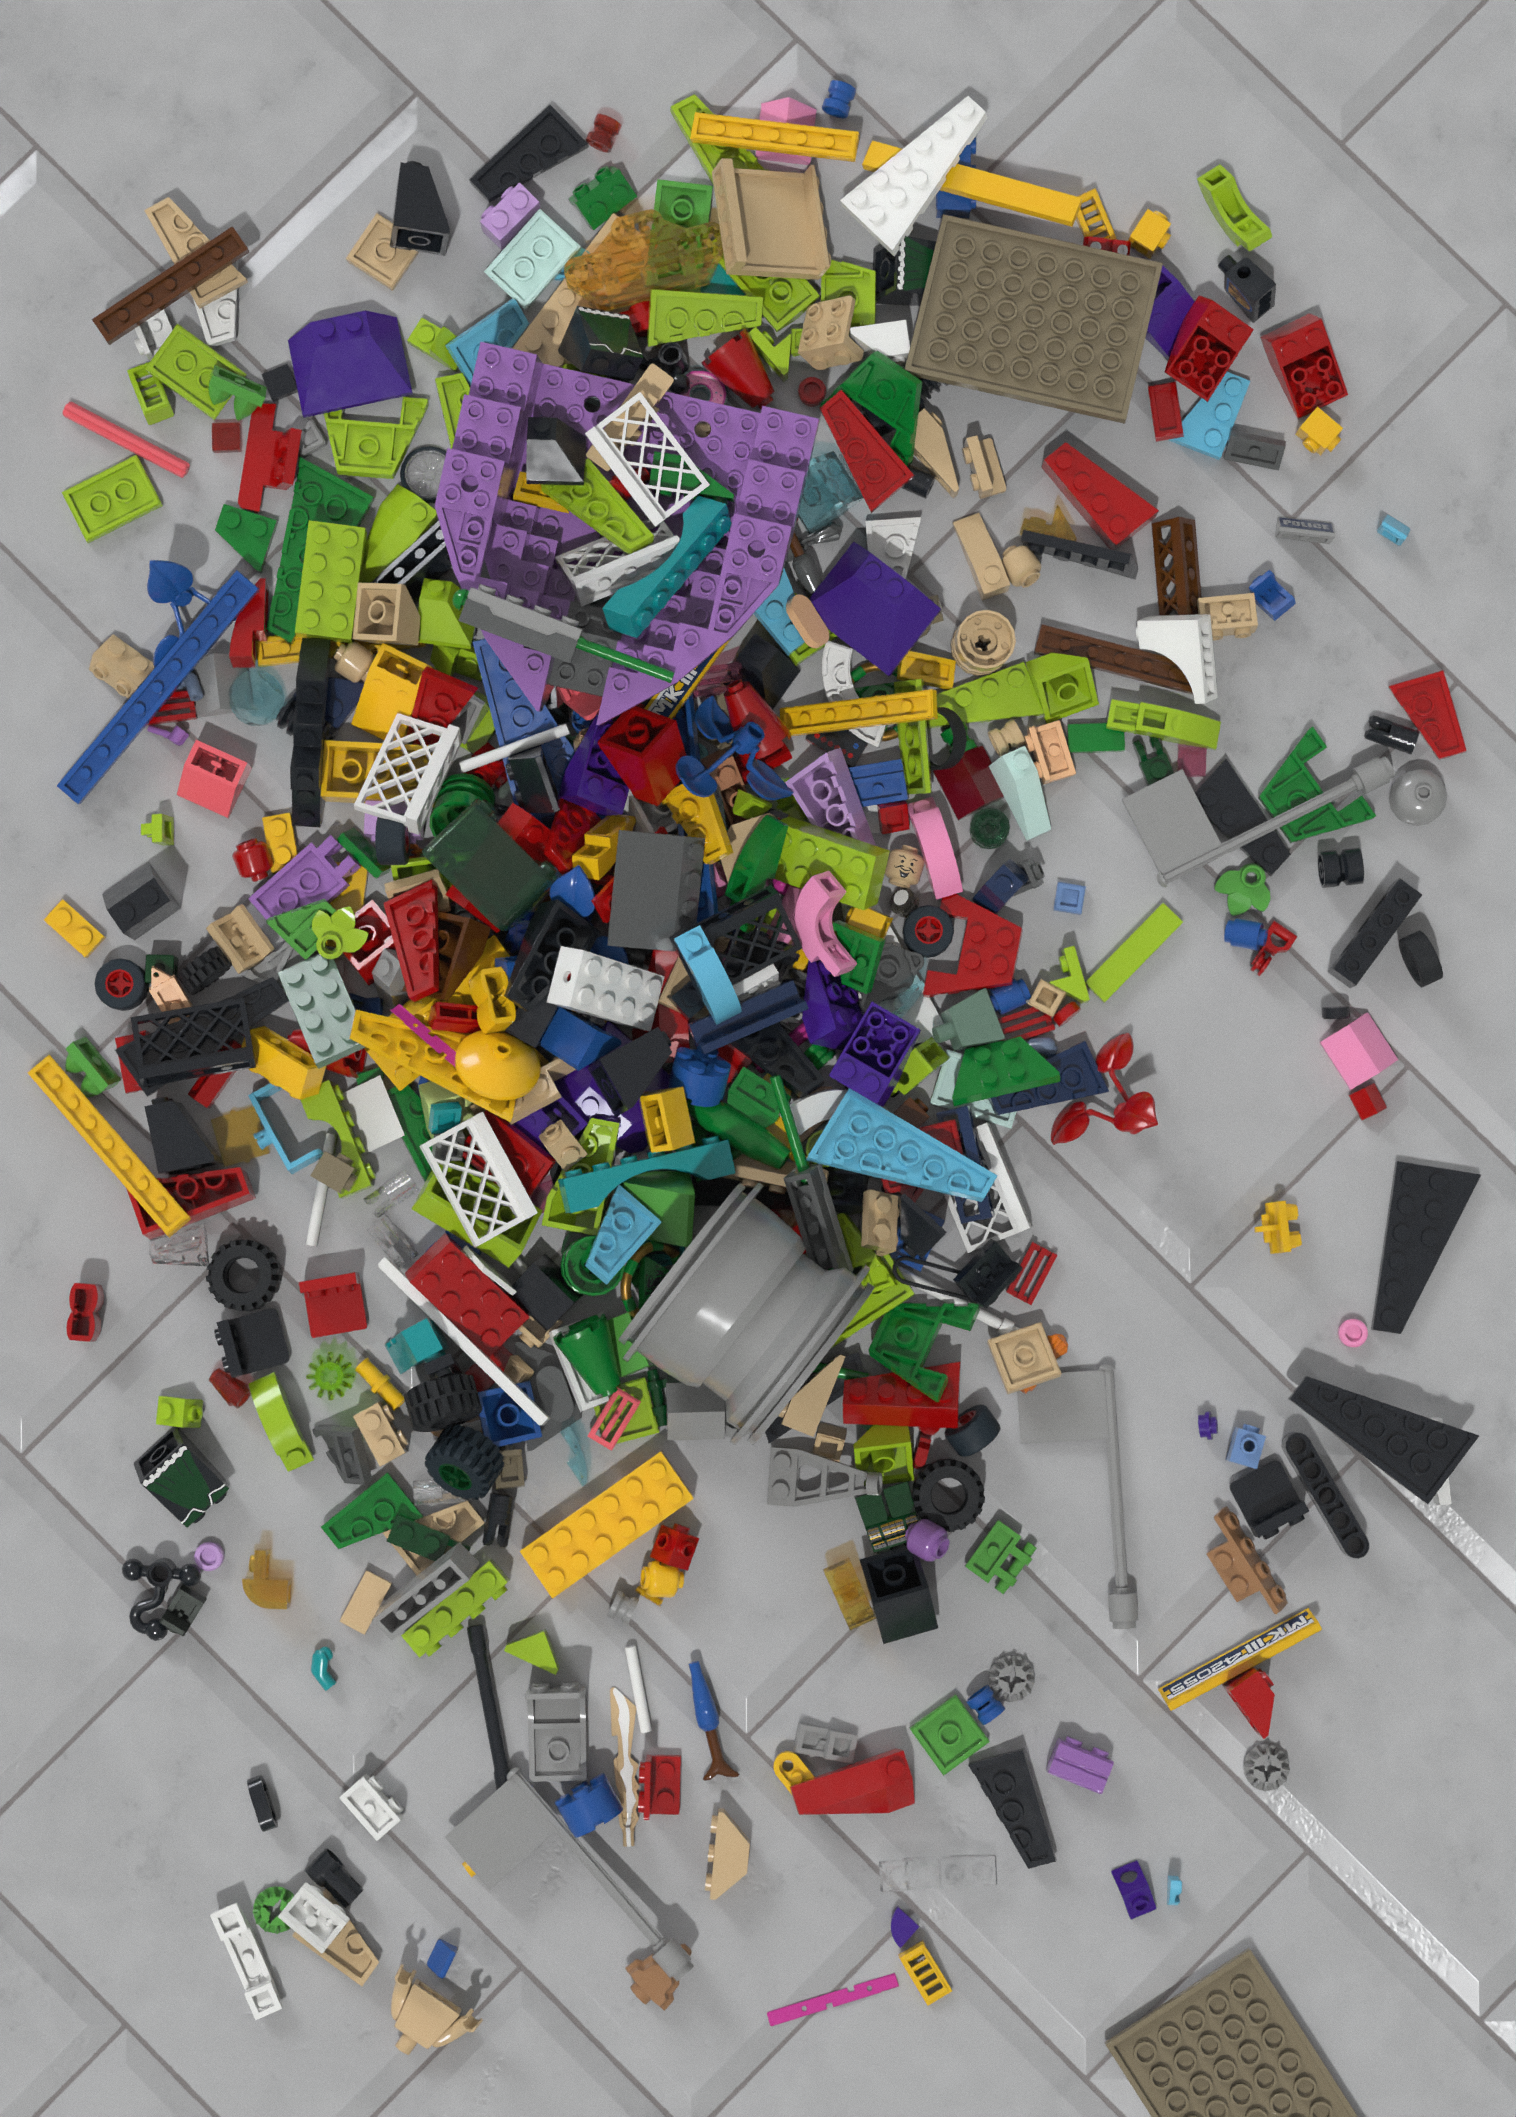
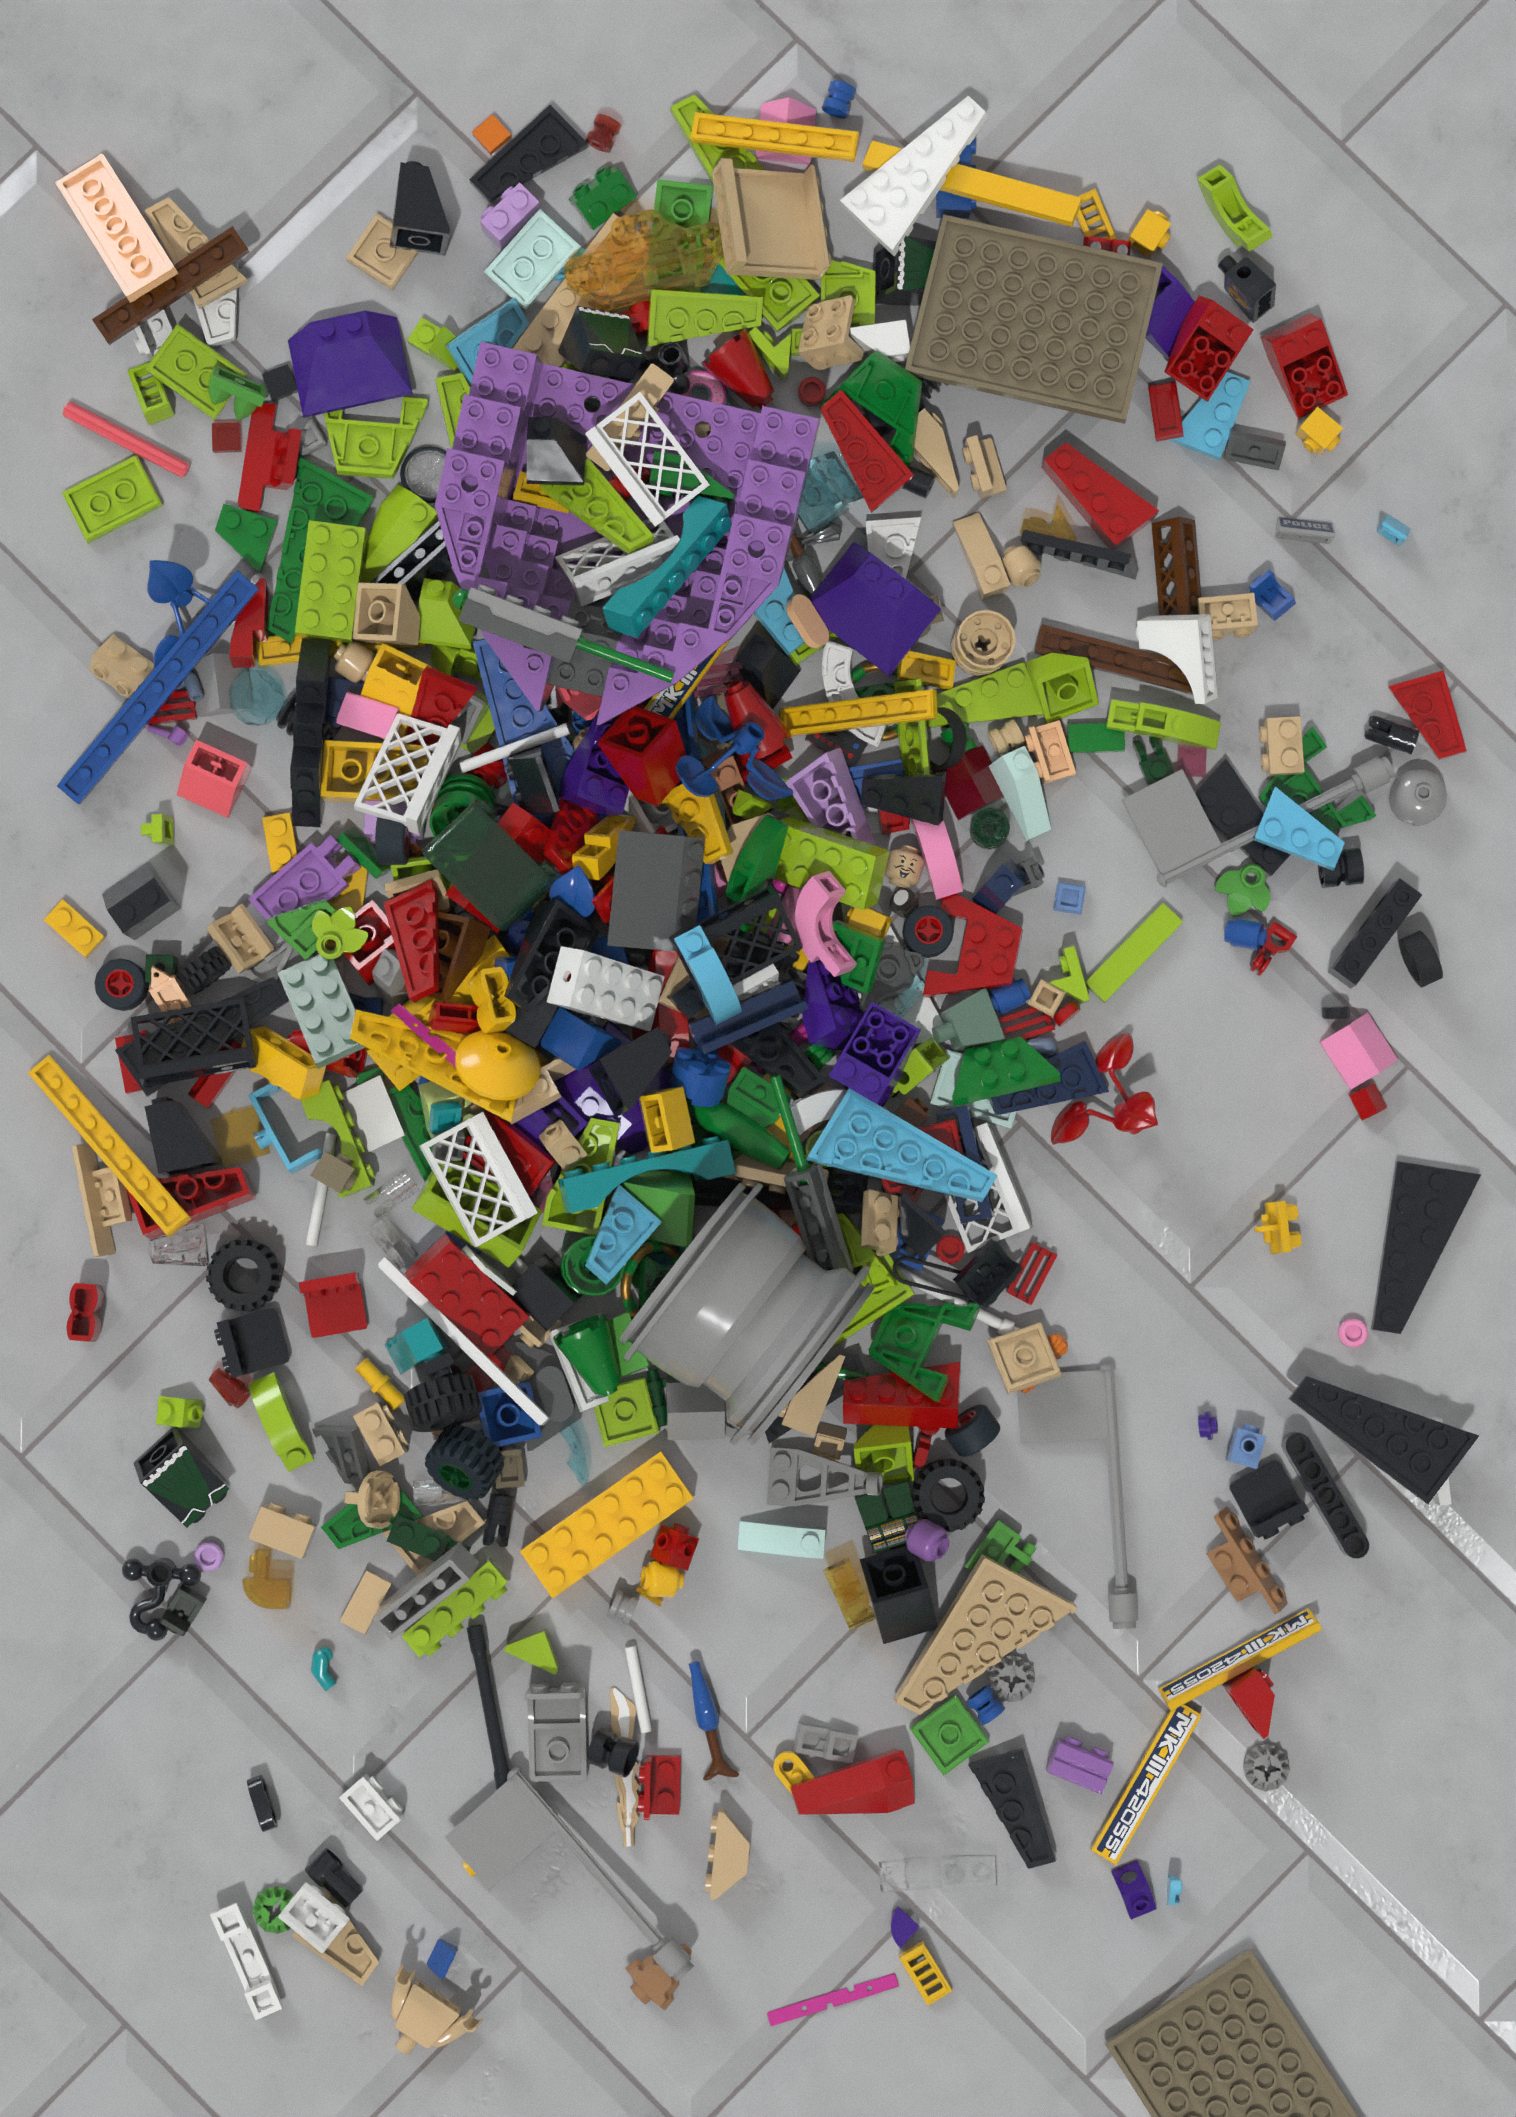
(86, 1058): bright green tile -> none
(103, 1199): none -> tan bracket
(116, 228): none -> light nougat plate
(253, 859): red head -> none
(283, 1531): none -> tan brick
(331, 1366): clear neon green gear -> none
(366, 715): none -> bright pink slope
(376, 1499): none -> tan tile
(491, 134): none -> orange tile
(589, 1805): blue brick -> none
(615, 1753): none -> black wheel
(626, 1397): coral tile -> none
(782, 1539): none -> light aqua slope
(910, 796): none -> black wing
(950, 1249): none -> red tile
(983, 1624): none -> tan wing
(1145, 1783): none -> tile
(1282, 746): none -> tan bracket
(1297, 832): none -> medium azure wing

